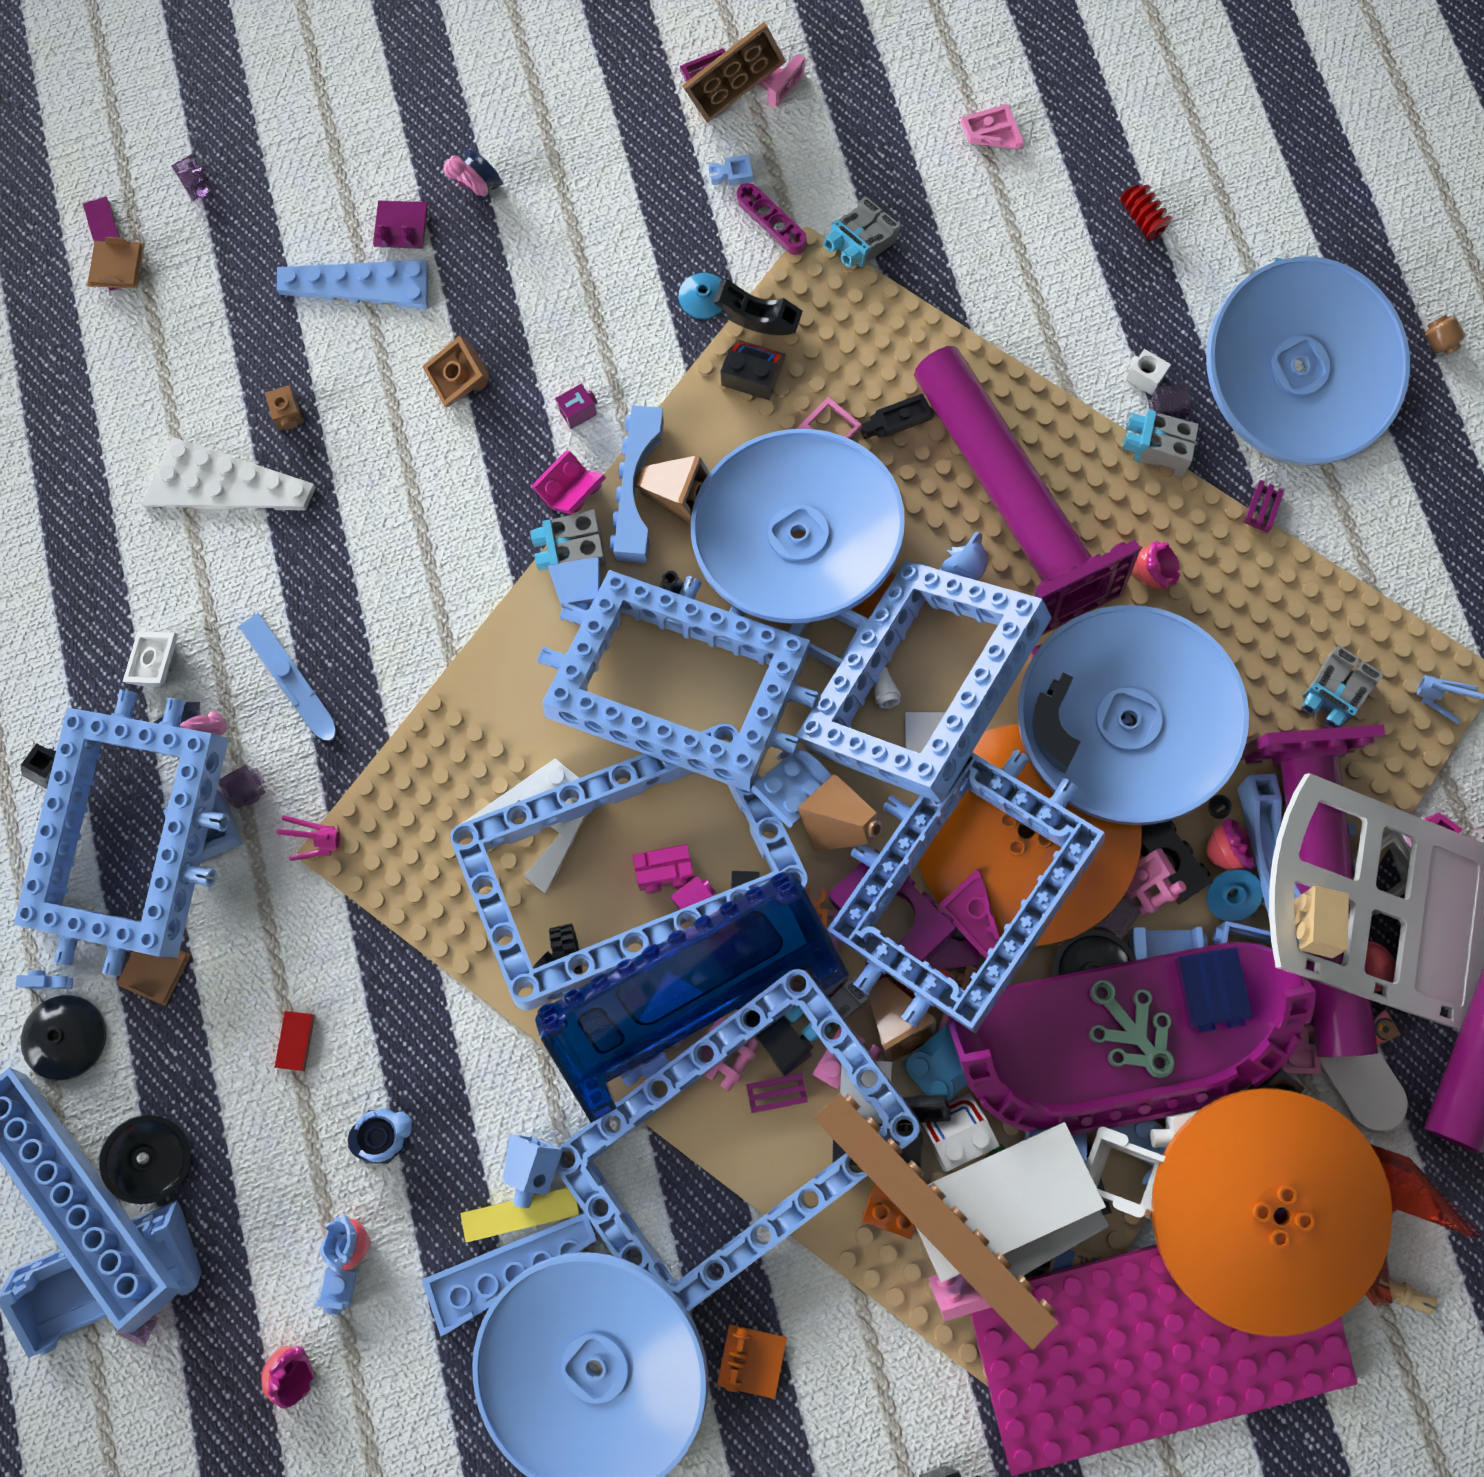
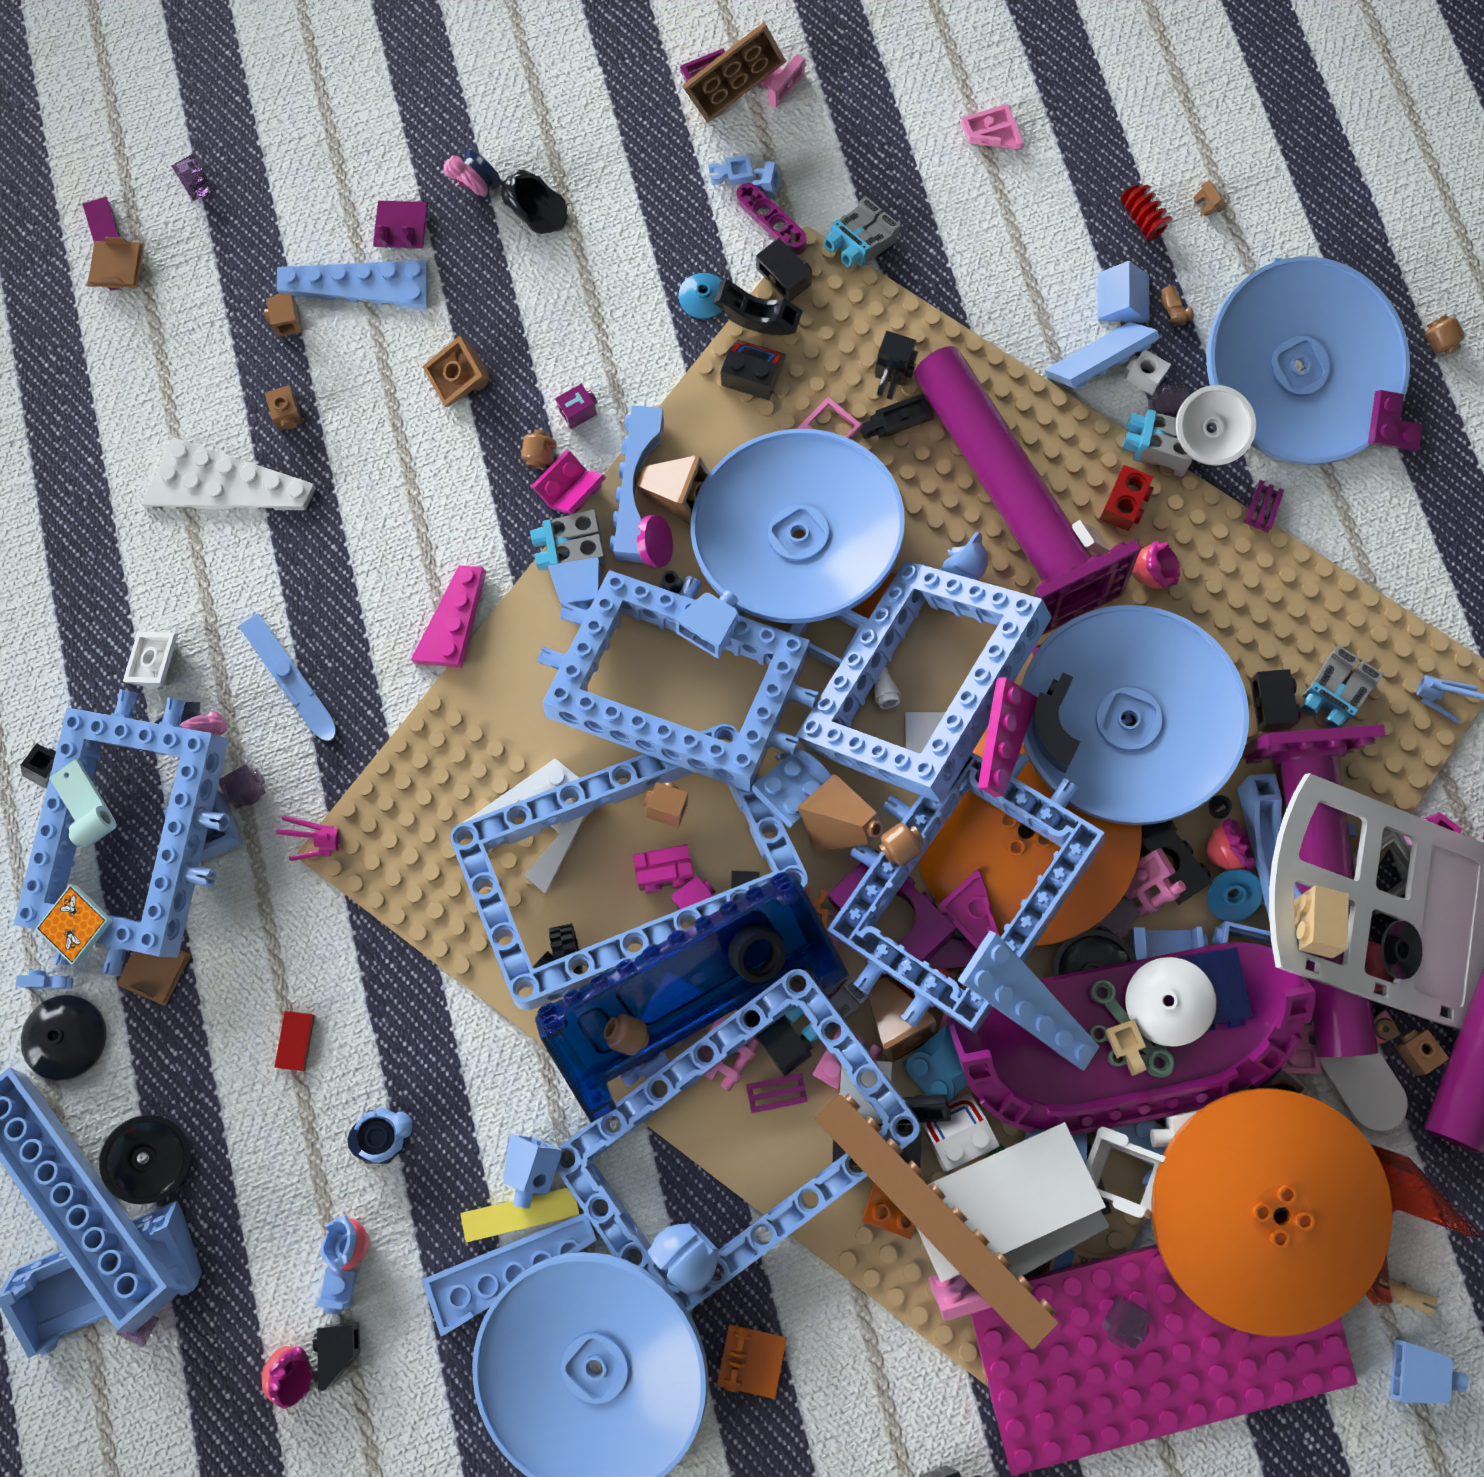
(74, 924): none -> tile
(84, 803): none -> light aqua door
(283, 315): none -> medium nougat brick
(336, 1350): none -> black slope
(452, 623): none -> dark pink wing
(534, 202): none -> black hair
(538, 449): none -> medium nougat head
(626, 1034): none -> medium nougat head
(655, 541): none -> dark pink tile
(666, 804): none -> medium nougat brick
(686, 1256): none -> light blue piece
(709, 622): none -> light blue torso
(769, 968): none -> black tyre
(770, 179): none -> light blue tile
(784, 269): none -> black brick
(895, 362): none -> black brick
(901, 844): none -> medium nougat head
(1006, 731): none -> dark pink wing
(1015, 991): none -> light blue wing
(1090, 538): none -> white tile
(1102, 354): none -> light blue tile
(1123, 294): none -> light blue slope
(1125, 497): none -> red brick
(1126, 1323): none -> clear purple brick
(1127, 1042): none -> tan plate
(1173, 305): none -> medium nougat arm
(1189, 1014): none -> white dish
(1213, 198): none -> medium nougat tile
(1232, 424): none -> white dish
(1275, 700): none -> black brick
(1386, 423): none -> magenta plate
(1401, 950): none -> black dish
(1421, 1051): none -> medium nougat brick
(1423, 1375): none -> light blue torso

